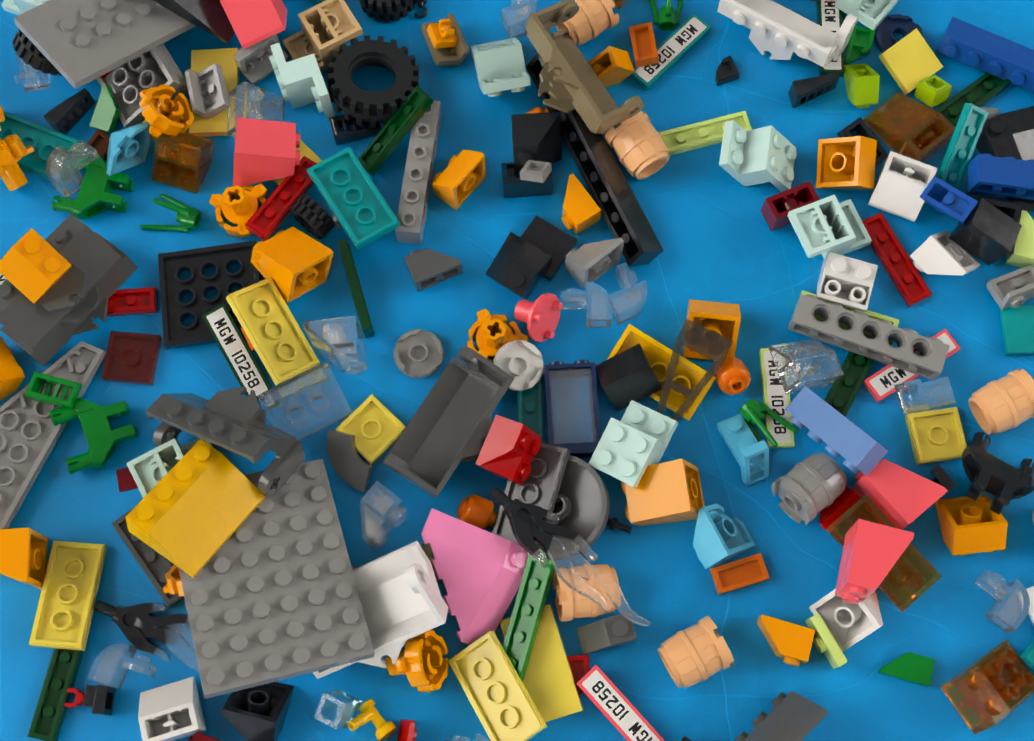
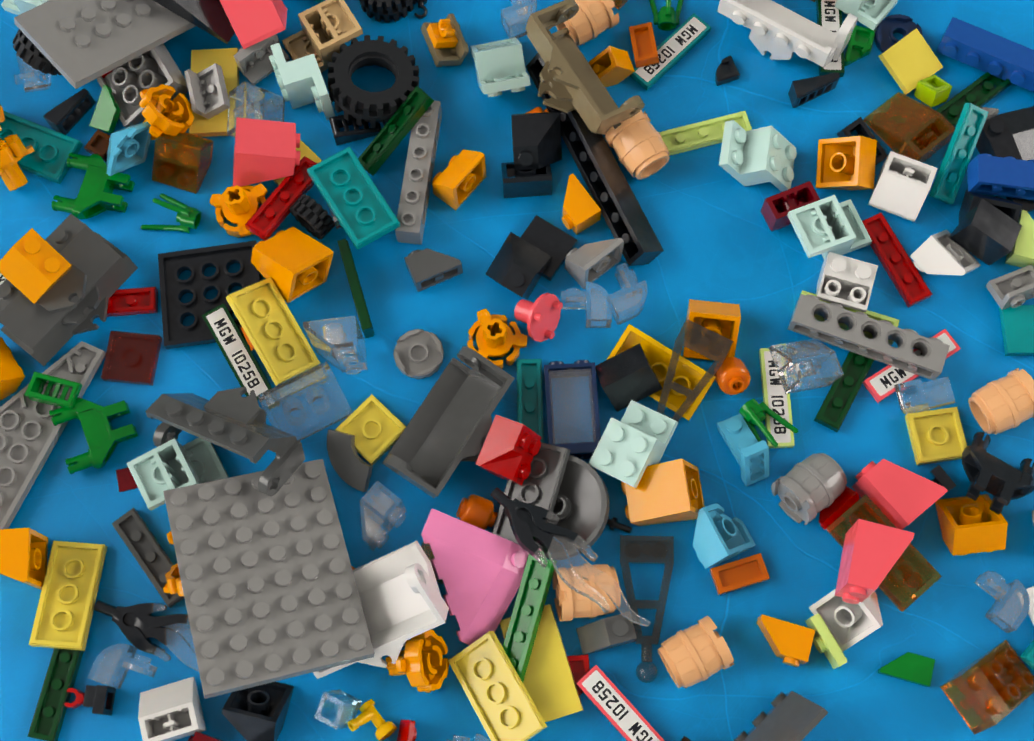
(65, 165): clear brick -> none
(194, 508): yellow slope -> none
(522, 362): white tile -> none
(535, 171): light grey tile -> none
(647, 551): none -> clear smoke plate
(840, 434): medium blue brick -> none
(861, 84): lime slope -> none
(948, 200): blue slope -> none

